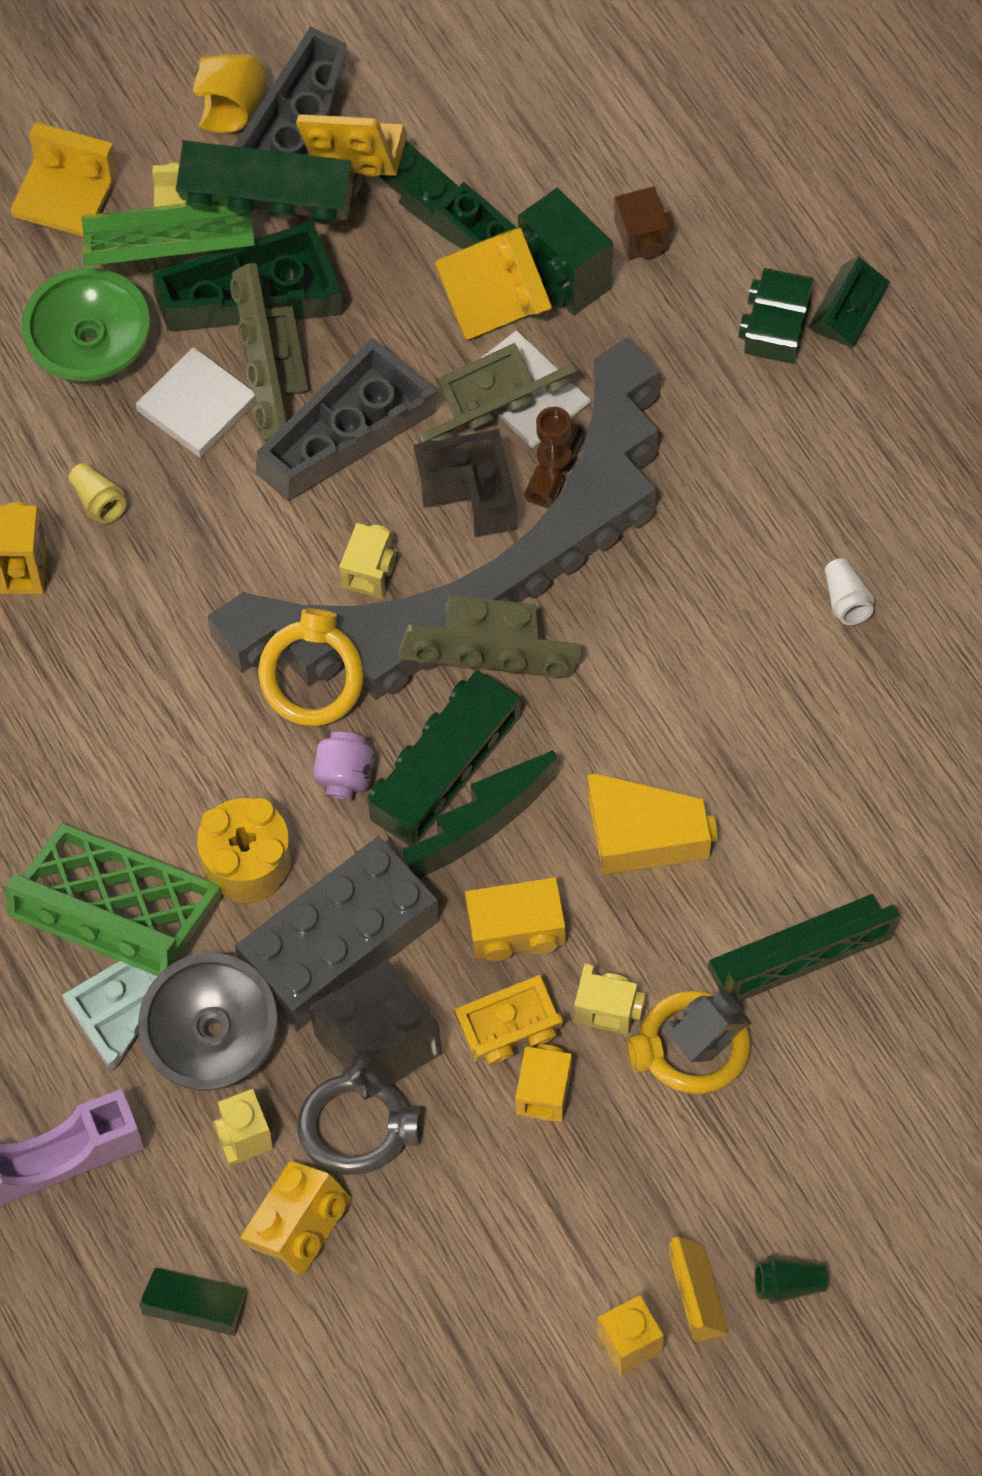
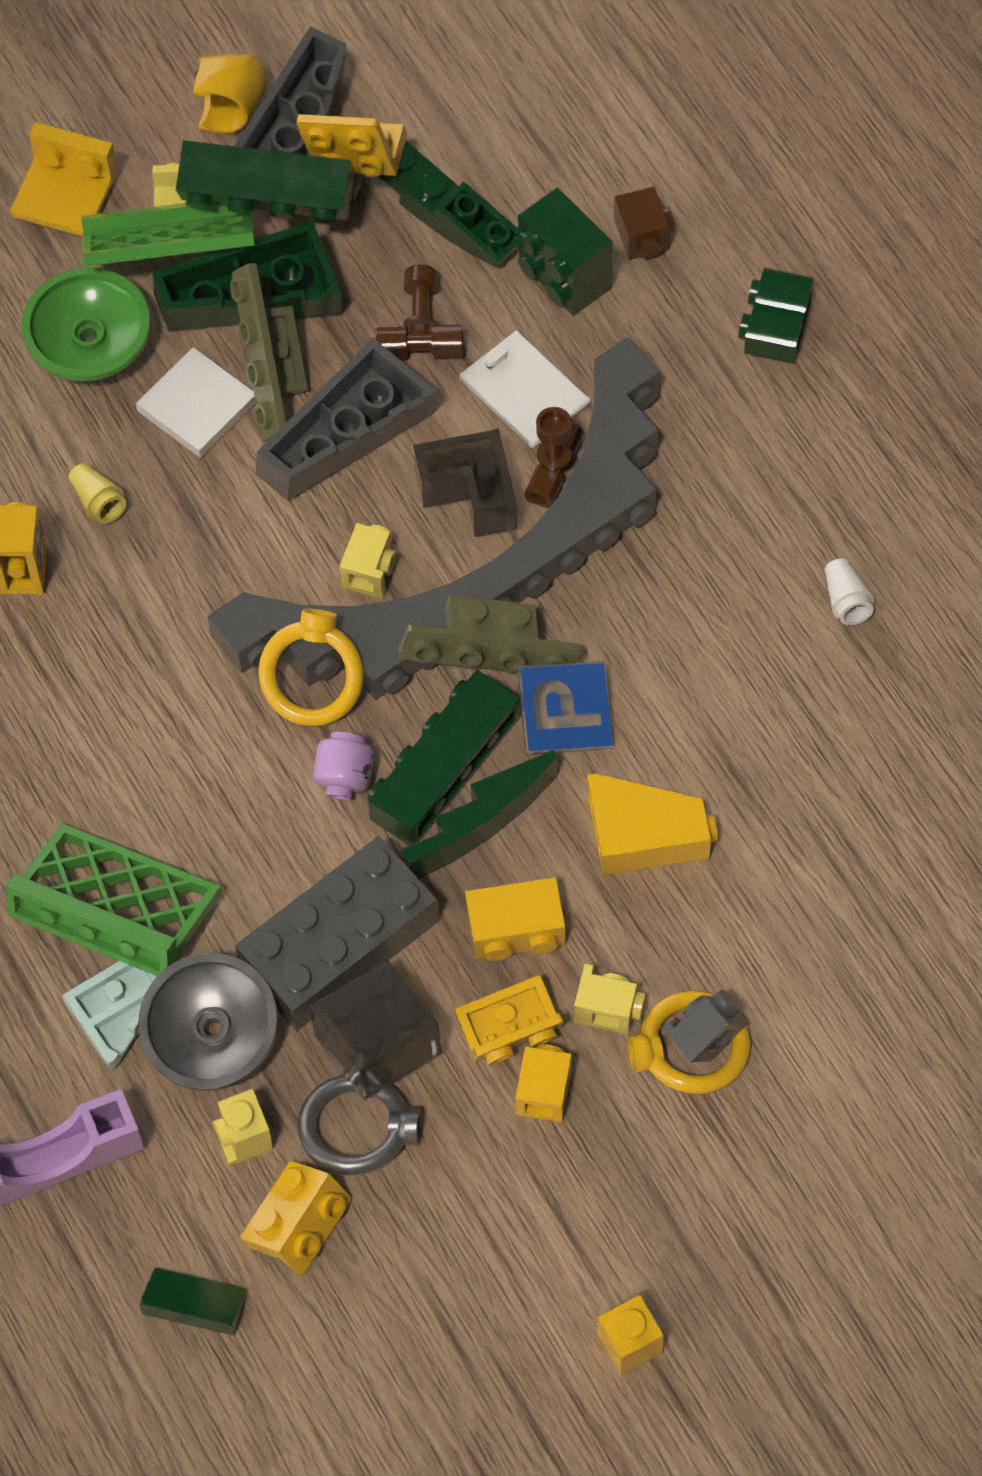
(238, 827): yellow brick -> none
(420, 330): none -> reddish brown bar
(488, 384): olive bracket -> none
(492, 283): yellow bracket -> none
(566, 707): none -> blue piece
(697, 1289): yellow slope -> none
(788, 1279): dark green cone -> none
(803, 948): dark green fence -> none
(849, 302): dark green slope -> none

